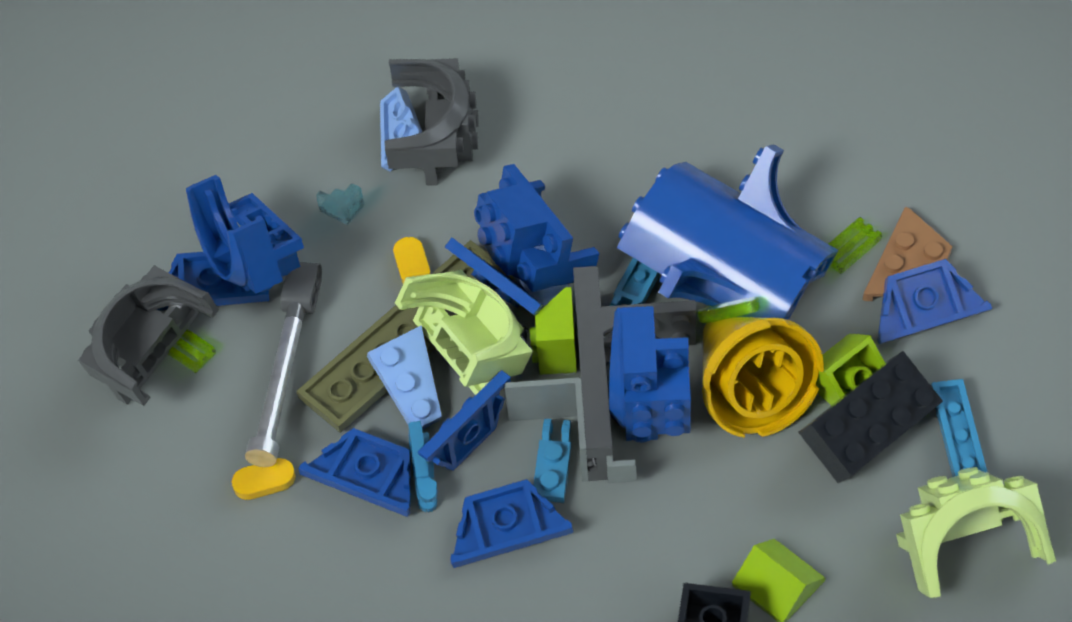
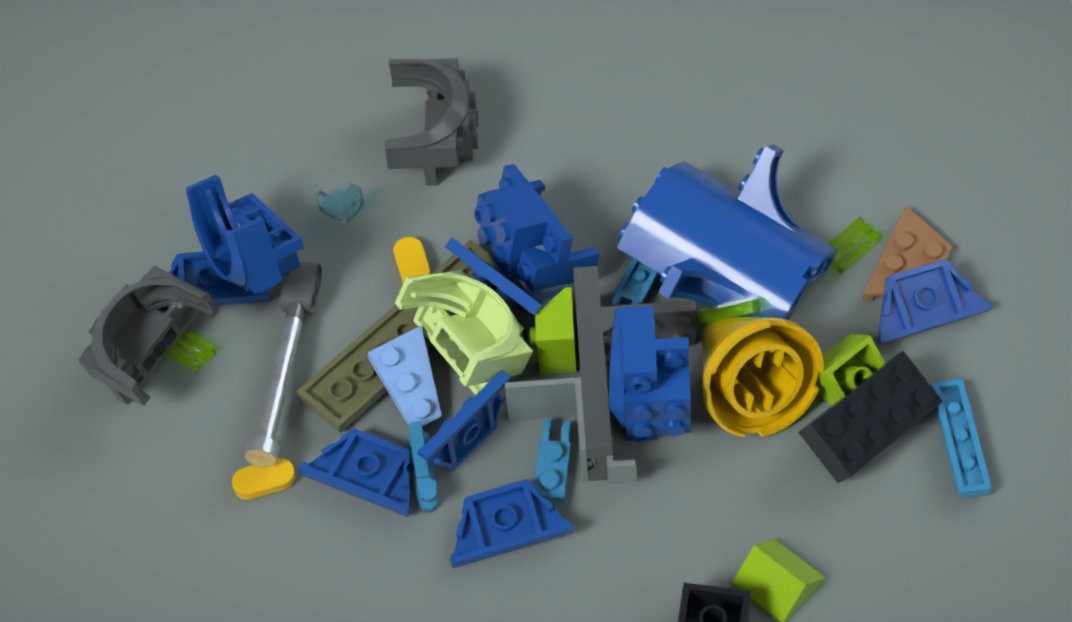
(396, 119): light blue wing -> none
(965, 507): yellowish green piece -> none

